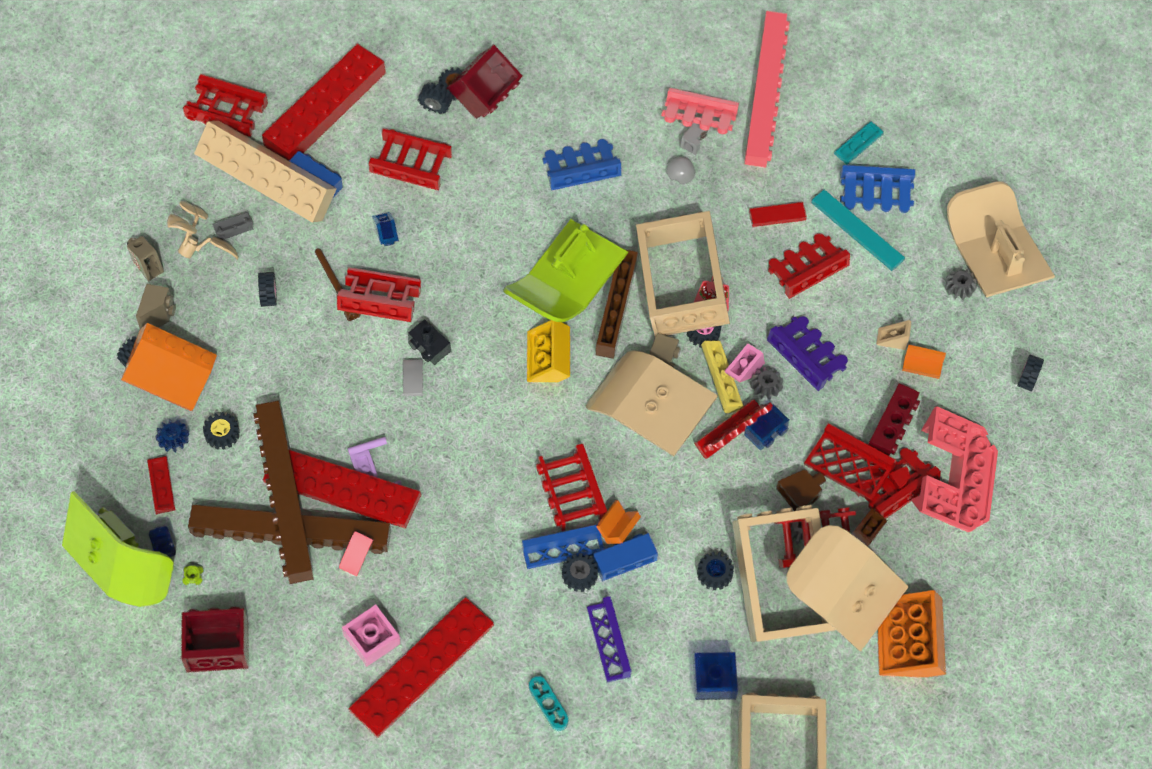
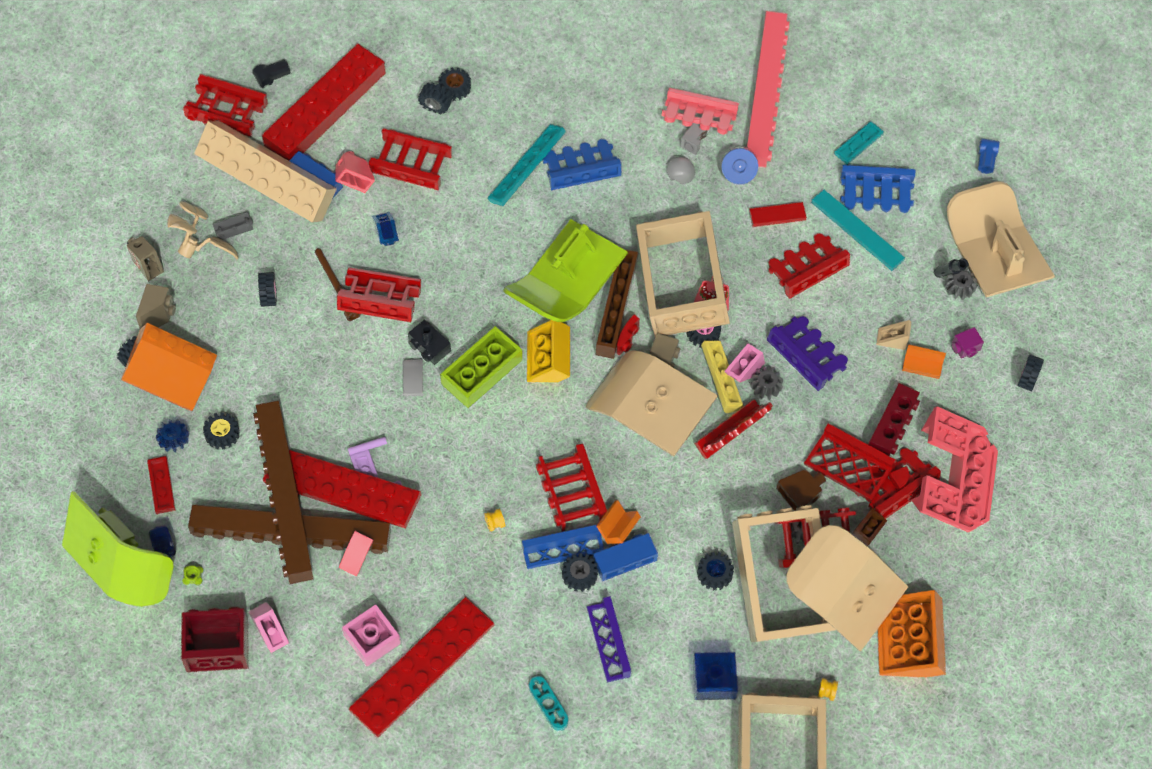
(266, 75): none -> black piece
(268, 627): none -> bright pink slope
(354, 172): none -> coral torso
(481, 367): none -> lime brick
(485, 82): dark red container -> none
(494, 520): none -> yellow wheel
(526, 165): none -> teal tile
(626, 335): none -> red slope
(739, 165): none -> piece
(767, 428): clear blue brick -> none
(827, 689): none -> yellow wheel
(953, 267): none -> black pin
(967, 343): none -> magenta brick
(988, 154): none -> blue piece

